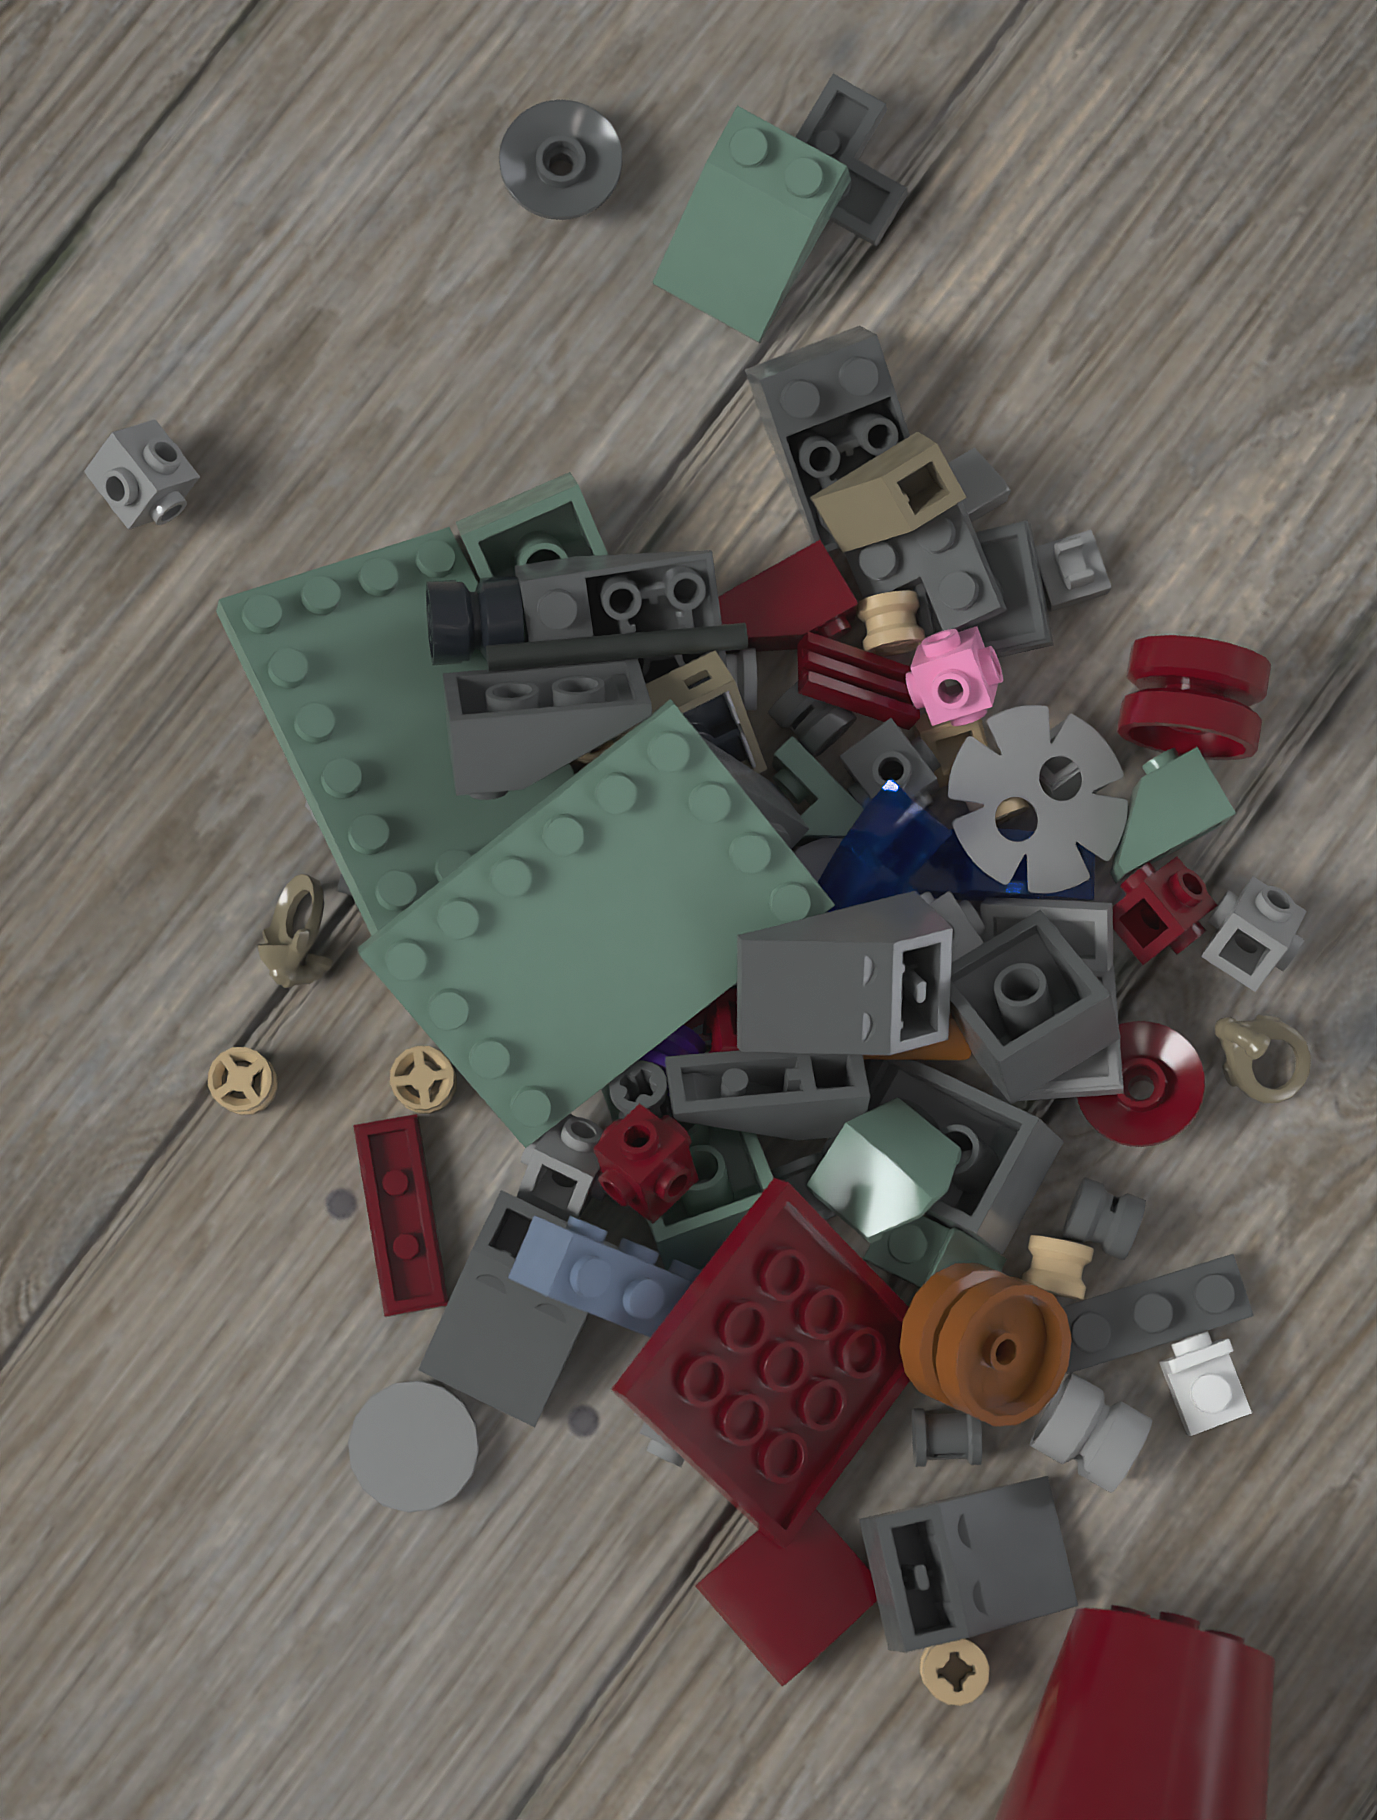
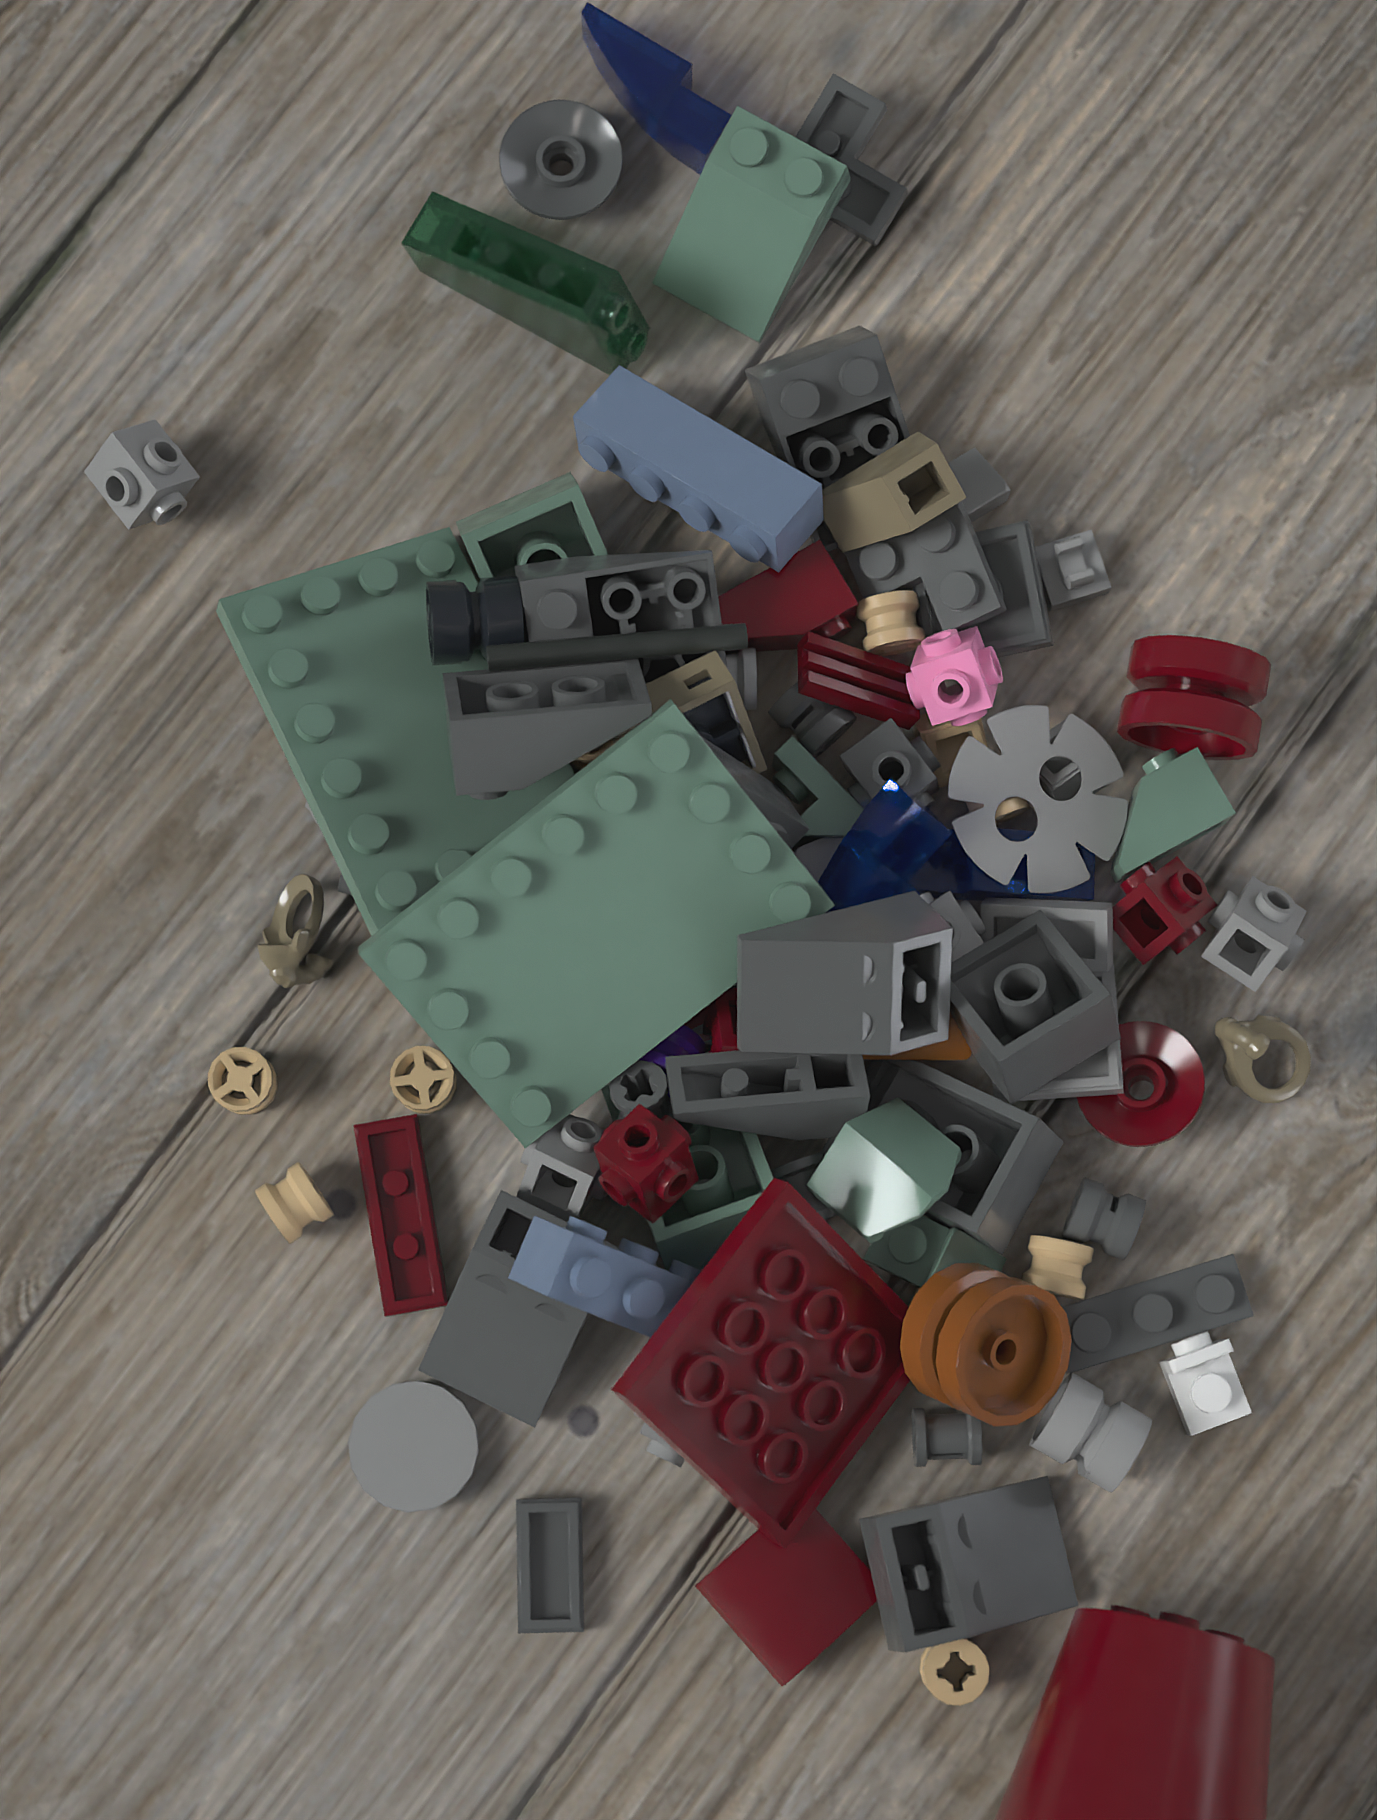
(294, 1202): none -> tan wheel
(529, 282): none -> clear green slope
(550, 1565): none -> dark grey tile
(654, 88): none -> clear blue slope
(698, 469): none -> sand blue brick

